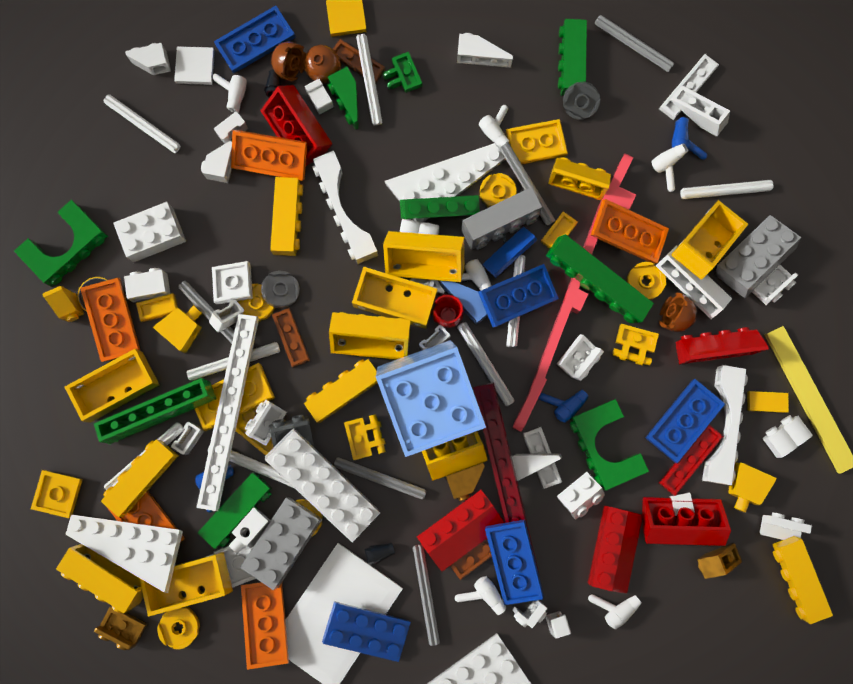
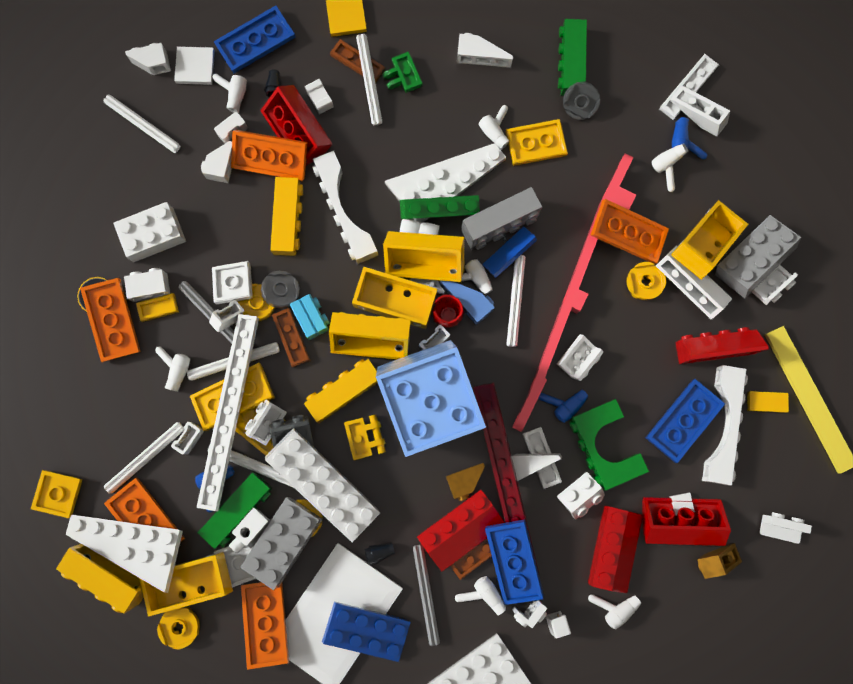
(64, 303): yellow slope -> none
(86, 238): green arch -> none
(93, 391): yellow piece -> none
(120, 629): pearl gold bracket -> none
(139, 478): yellow brick -> none
(155, 411): green brick -> none
(178, 368): none -> white piece
(180, 328): yellow torso -> none
(288, 60): dark orange cylinder -> none
(309, 316): none -> medium azure brick
(321, 62): dark orange cylinder -> none
(345, 89): green slope -> none
(380, 478): light grey axle -> none
(454, 455): yellow slope -> none
(485, 363): white axle -> none
(496, 189): yellow tile -> none
(518, 295): blue plate -> none
(525, 181): light grey axle -> none
(562, 226): yellow tile -> none
(579, 178): yellow slope -> none
(599, 279): green brick -> none
(634, 43): light grey axle -> none
(638, 339): yellow plate -> none
(678, 313): dark orange cylinder -> none
(690, 462): red tile -> none
(726, 189): white axle -> none
(750, 486): yellow torso -> none
(787, 436): white brick -> none
(802, 580): yellow brick -> none

